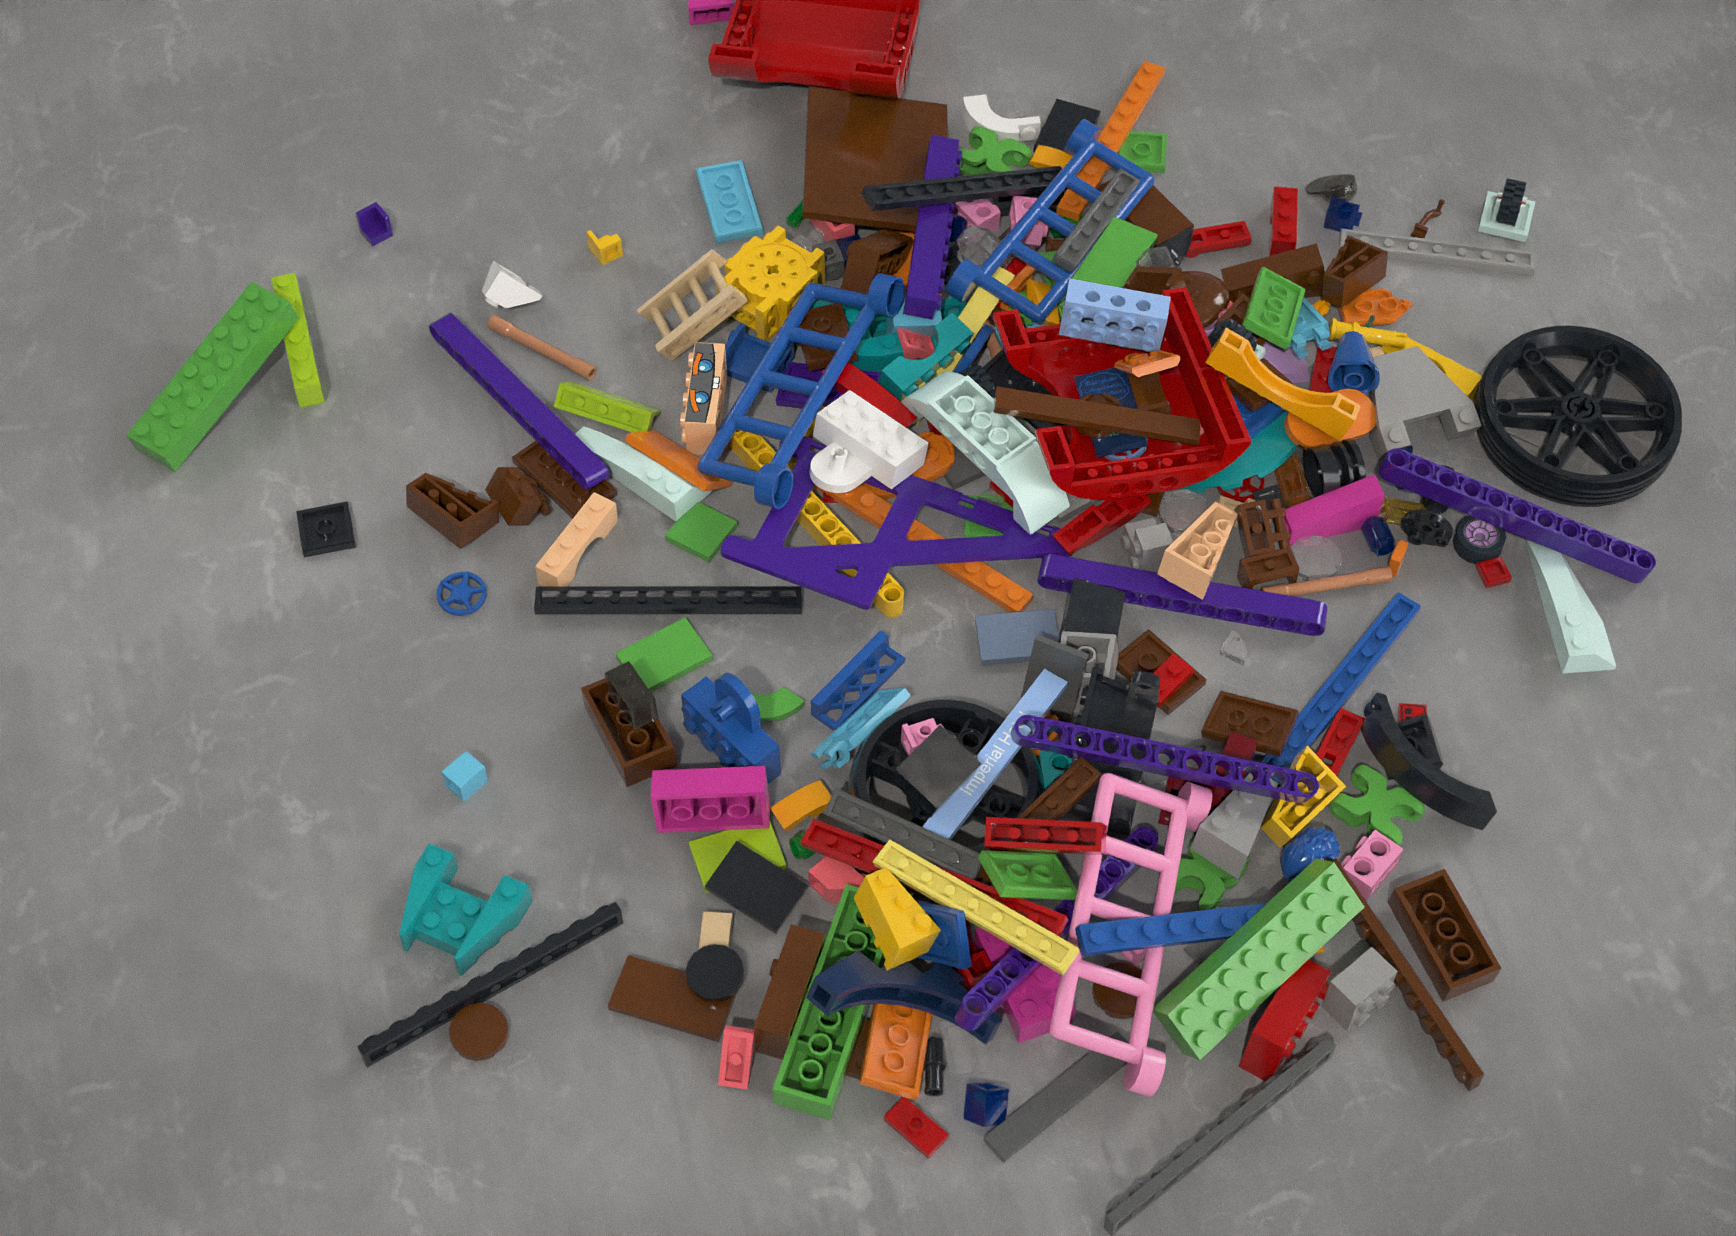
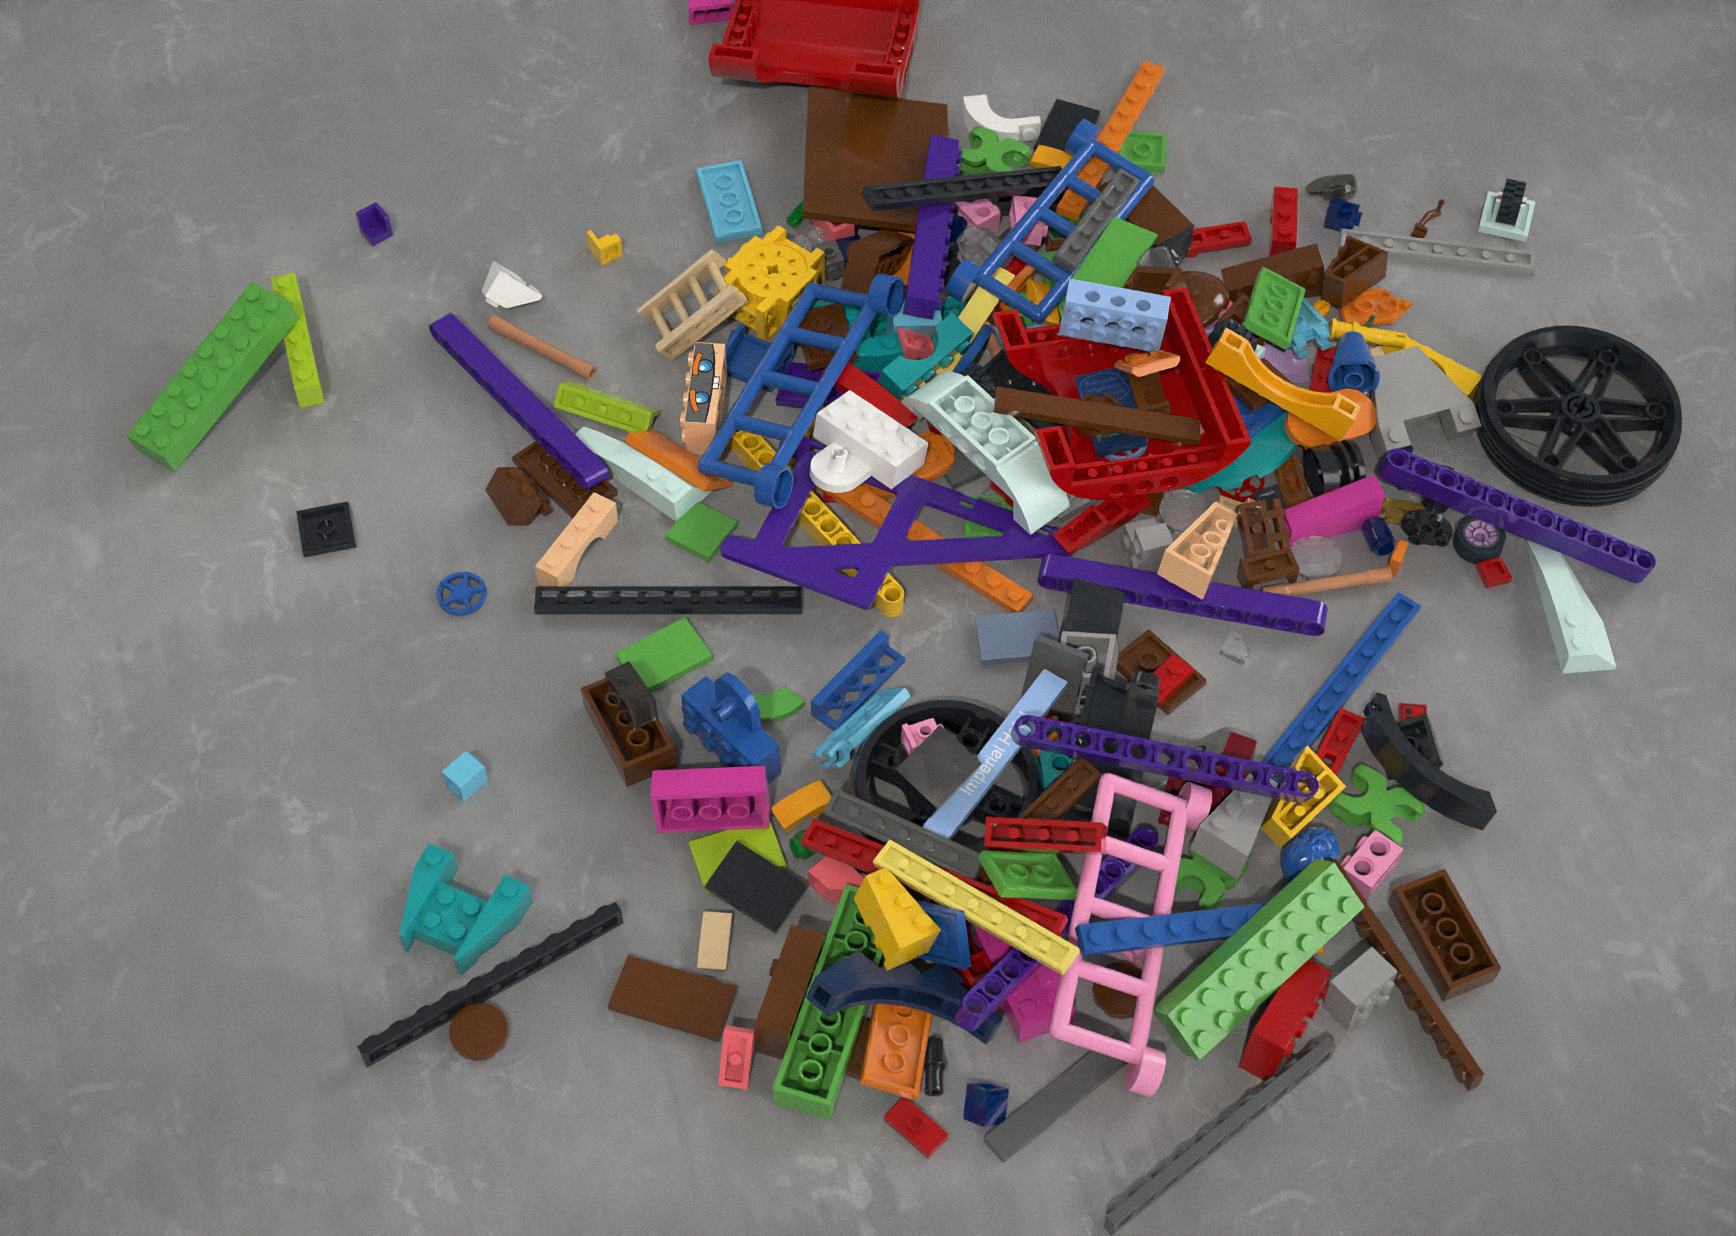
(451, 511): reddish brown wedge -> none
(714, 973): black tile -> none
(1252, 718): reddish brown tile -> none

